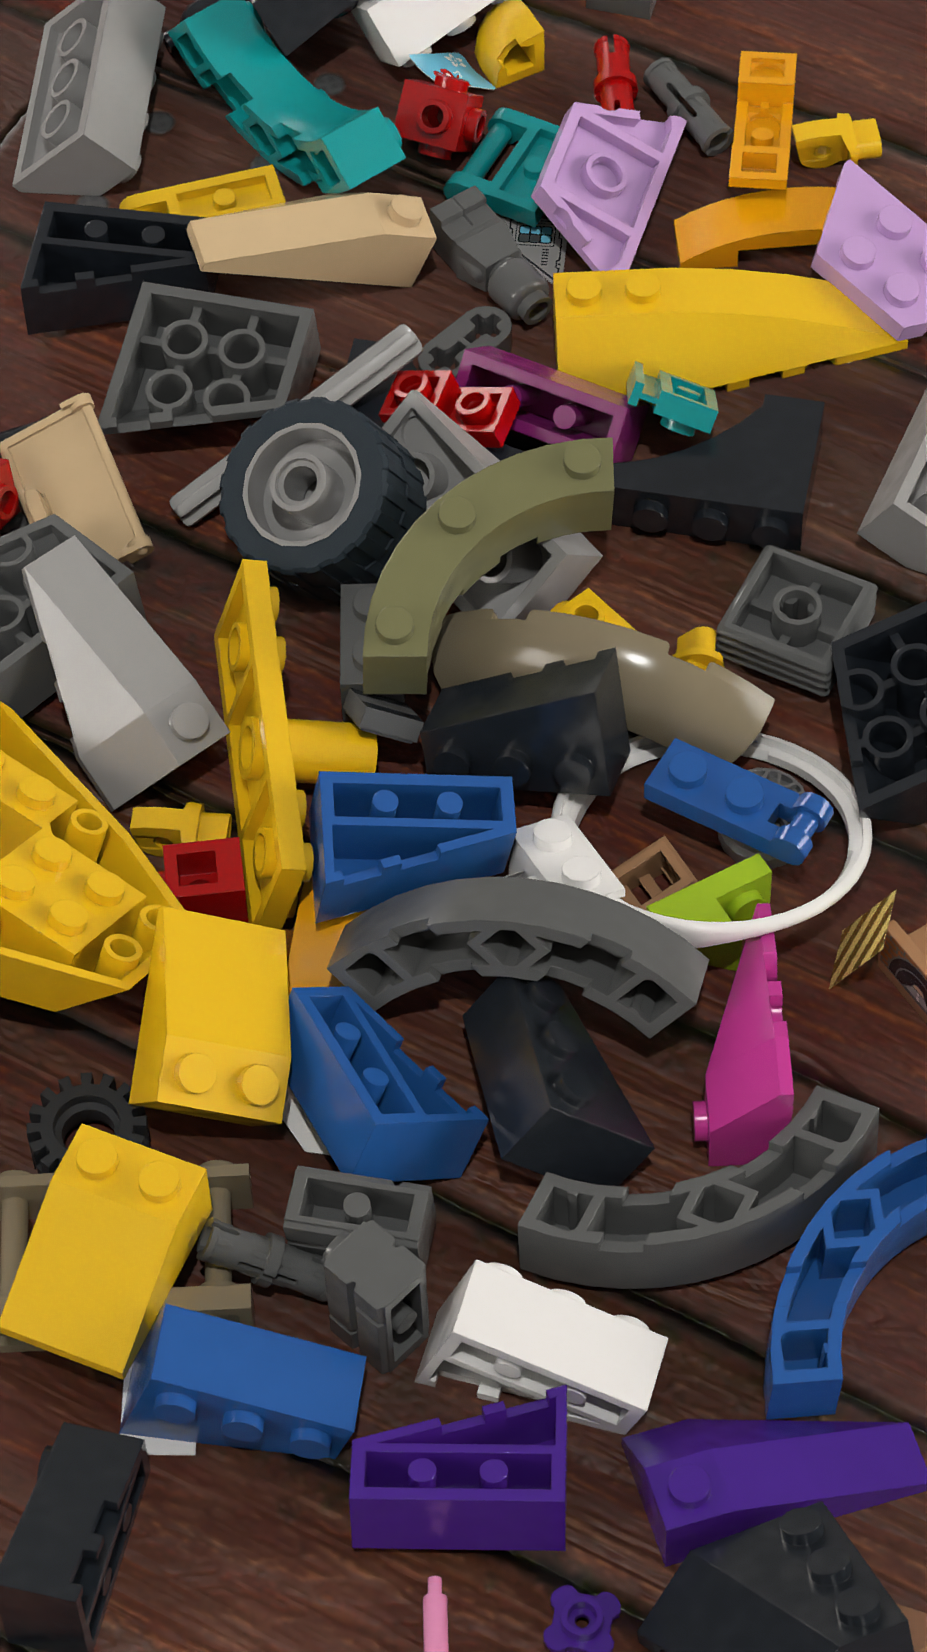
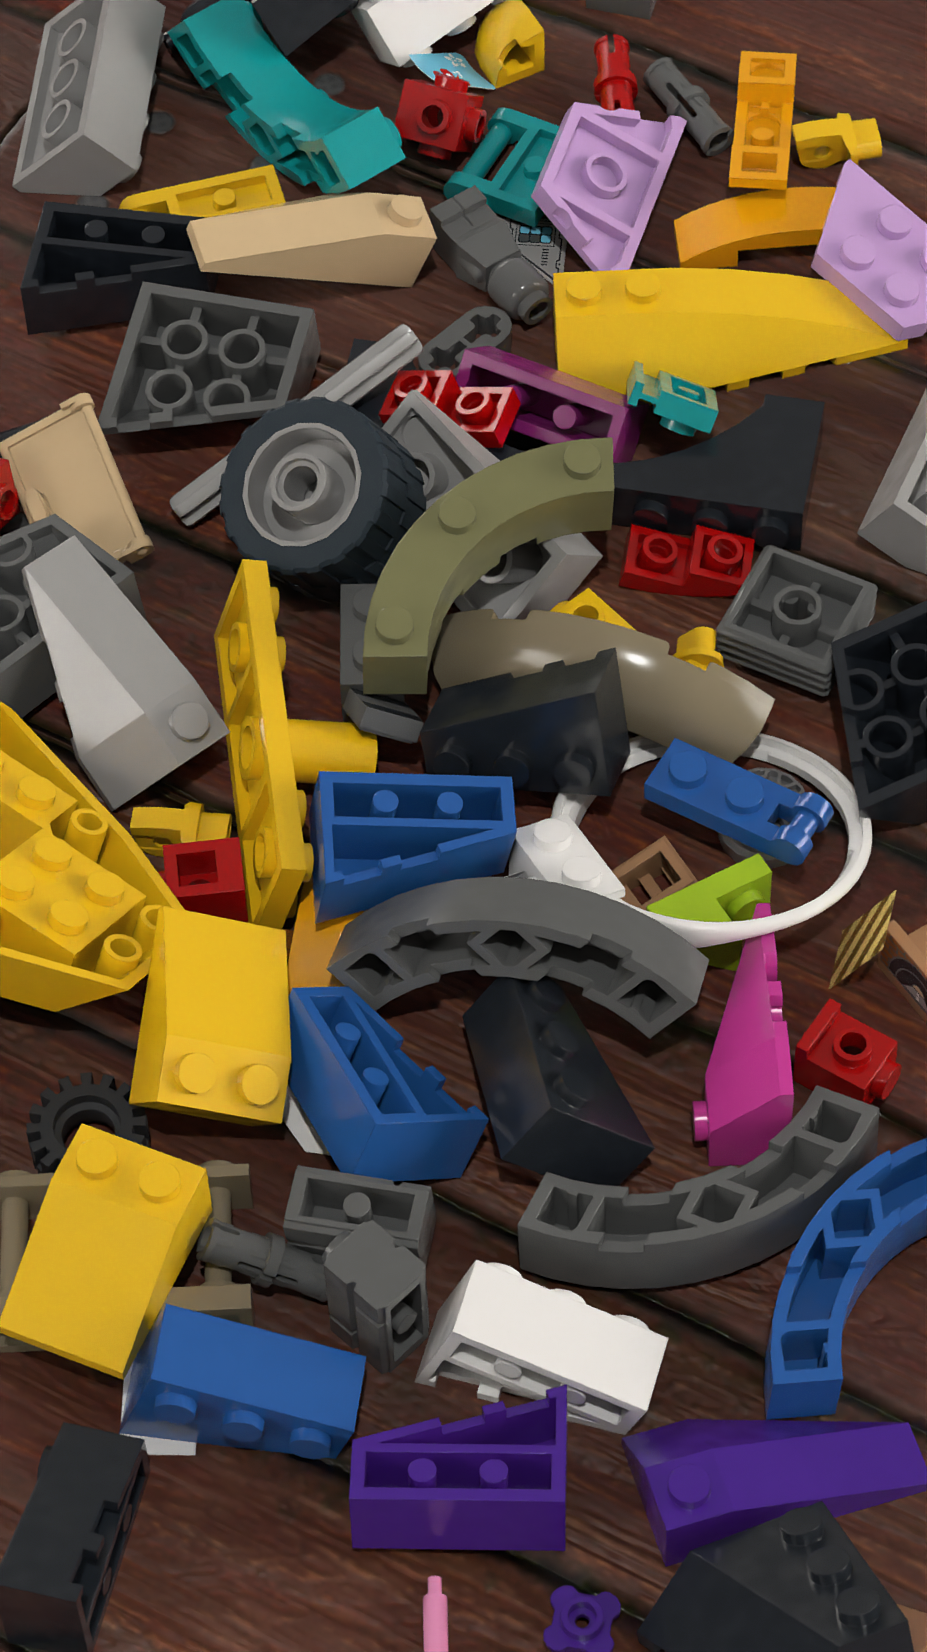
(702, 566): none -> red slope
(846, 1057): none -> red brick

